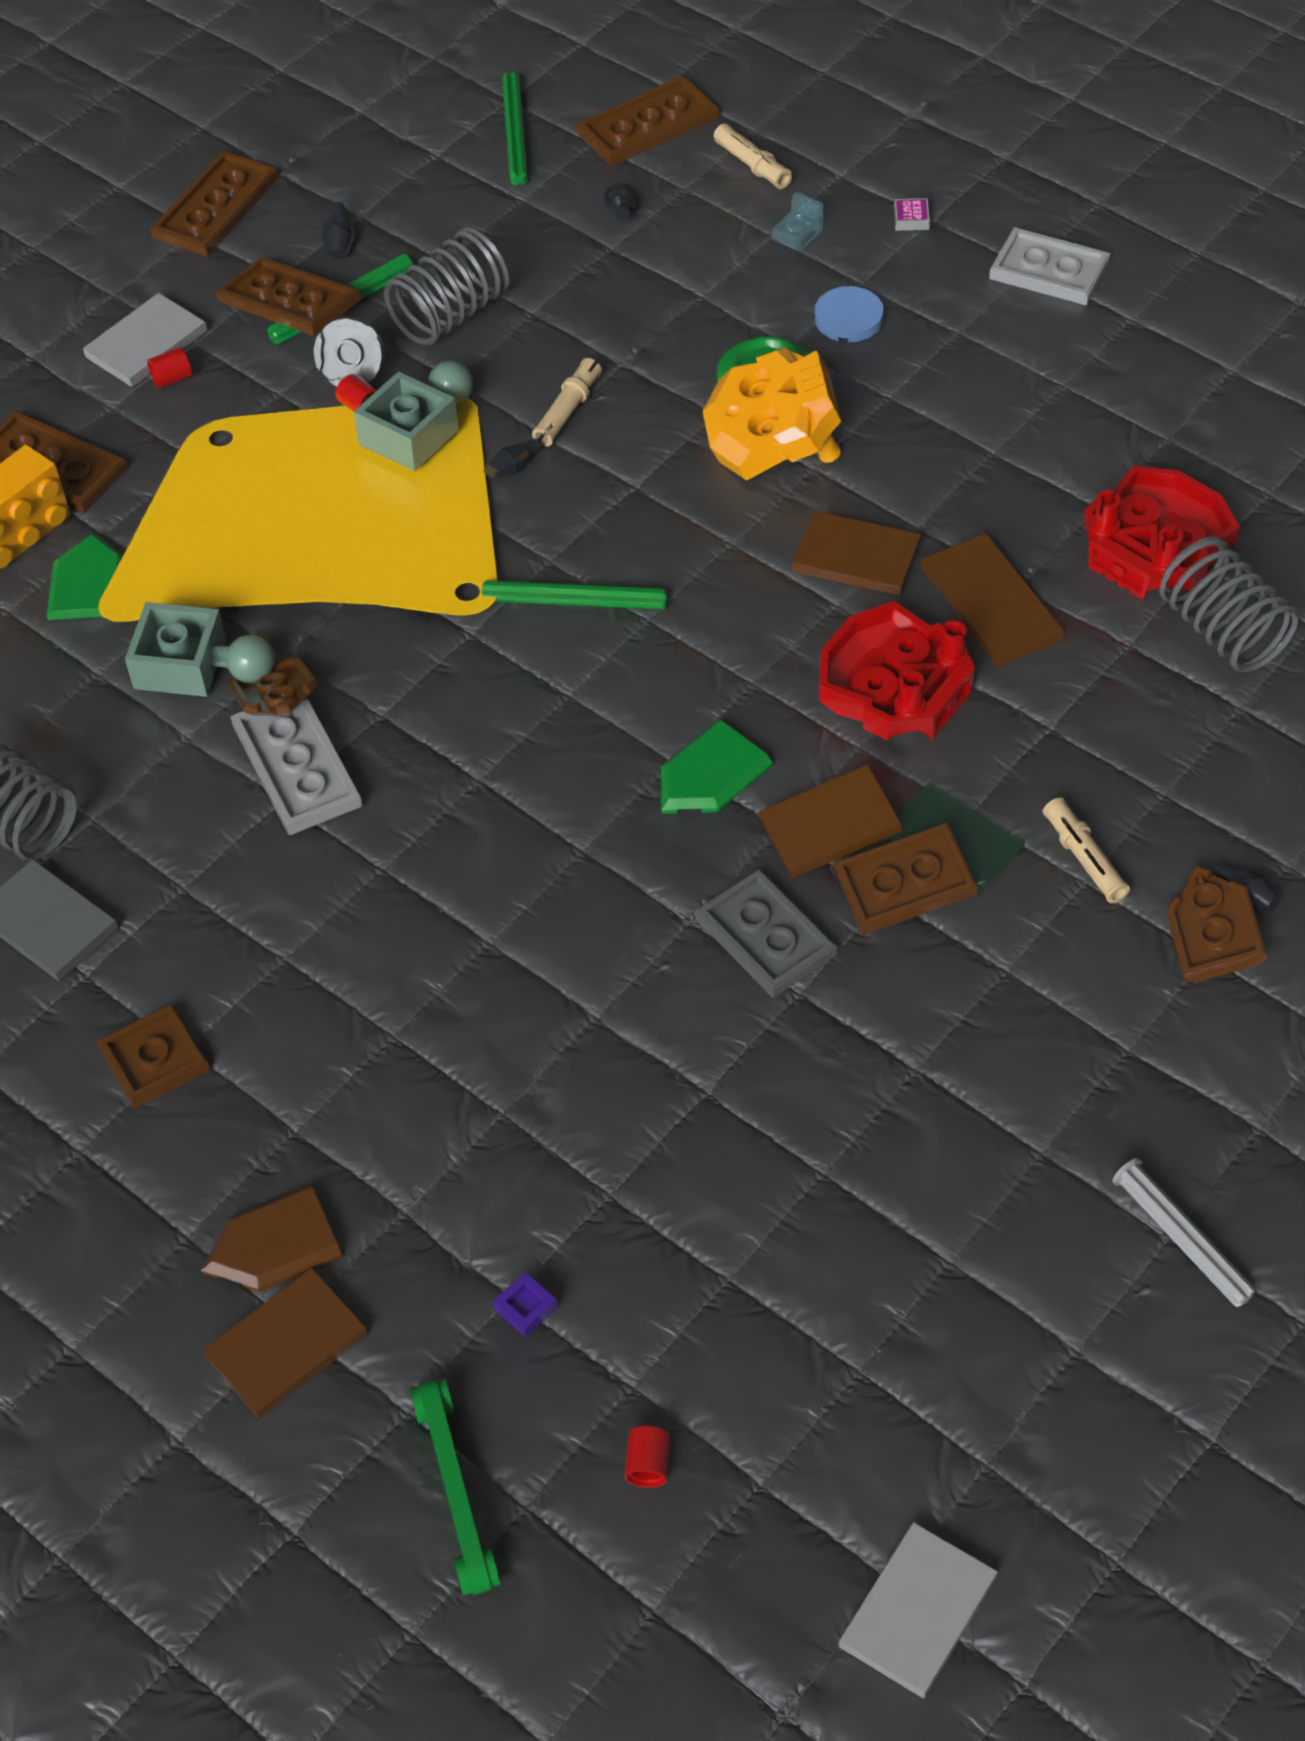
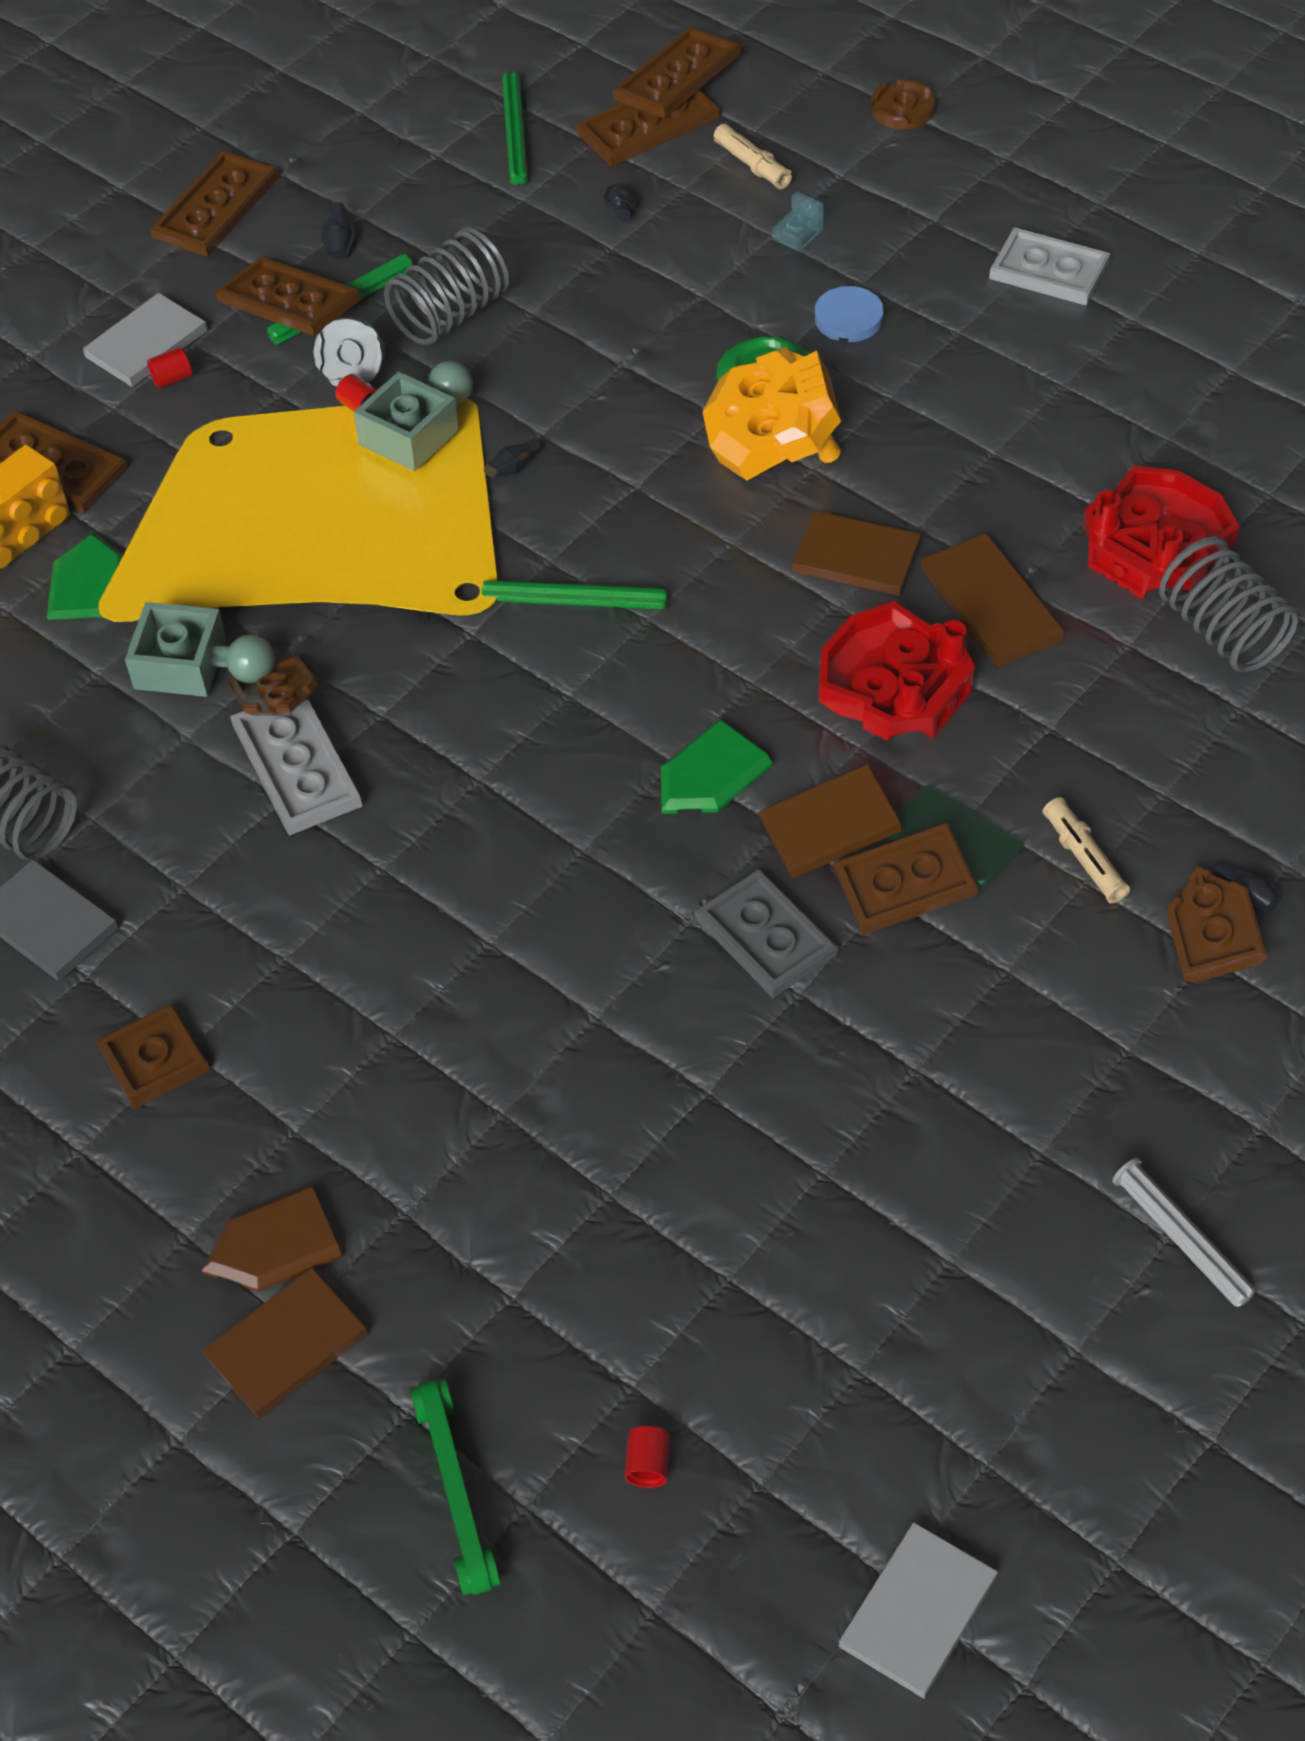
(525, 1304): dark purple plate -> none
(574, 391): tan pin -> none
(676, 72): none -> reddish brown tile
(903, 104): none -> reddish brown tile
(911, 214): tile -> none

